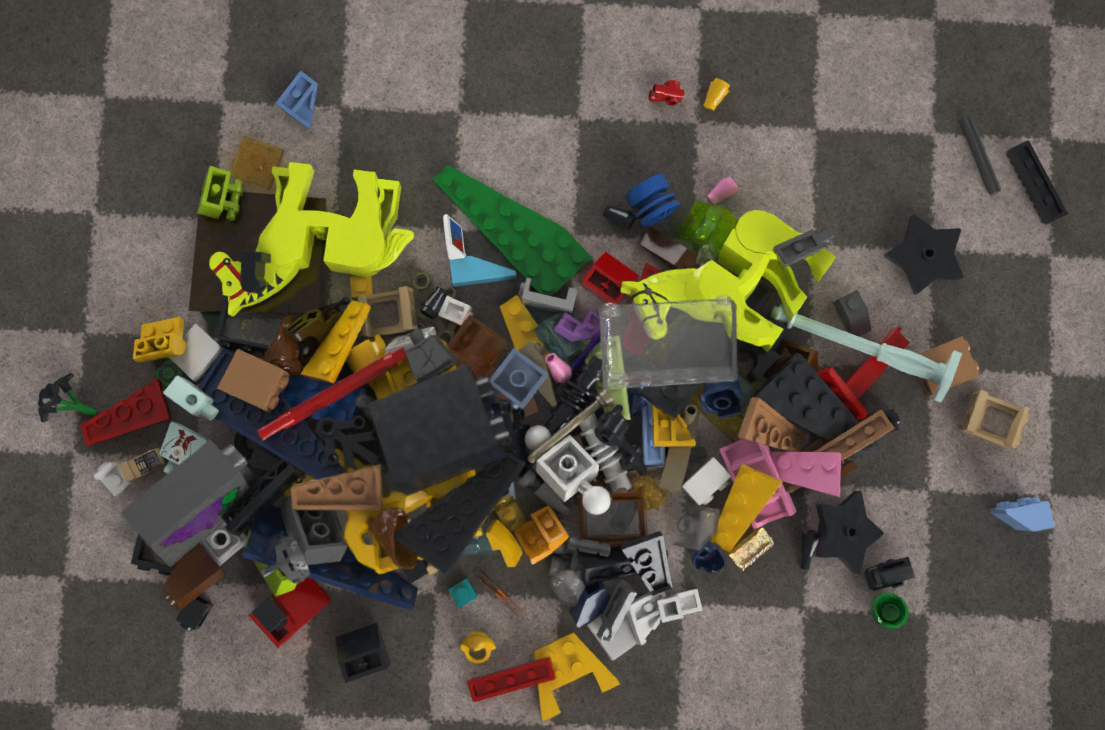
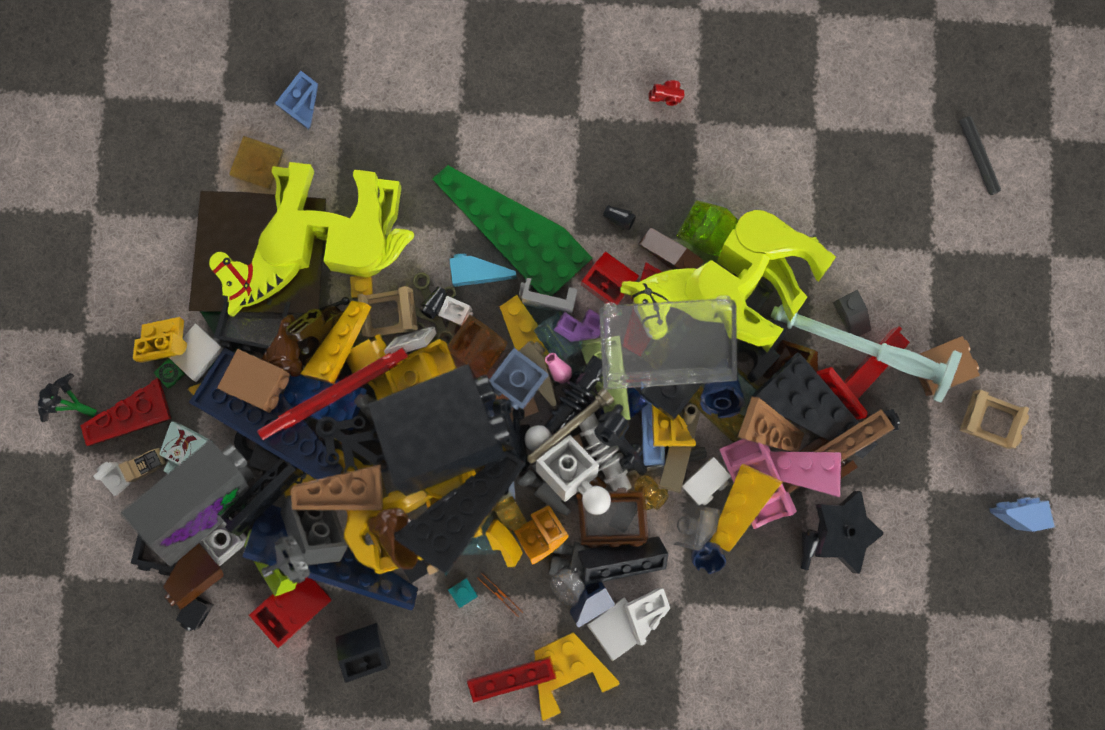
(186, 395): light aqua torso -> none
(214, 193): lime brick -> none
(253, 271): black leg -> none
(271, 614): black brick -> none
(429, 356): dark grey torso -> none
(453, 238): white slope -> none
(477, 641): yellow piece -> none
(580, 360): dark purple piece -> none
(589, 546): dark grey axle -> none
(616, 610): dark grey hinge -> none
(650, 561): wing -> none
(652, 200): blue wheel -> none
(679, 604): white slope -> none
(706, 254): clear plant -> none
(717, 91): yellow cone -> none
(723, 190): bright pink cone -> none
(751, 548): clear yellow plate -> none
(802, 246): dark grey hinge -> none
(889, 610): green hair -> none
(891, 573): black piece -> none
(939, 245): black plate -> none
(1036, 182): black gear -> none

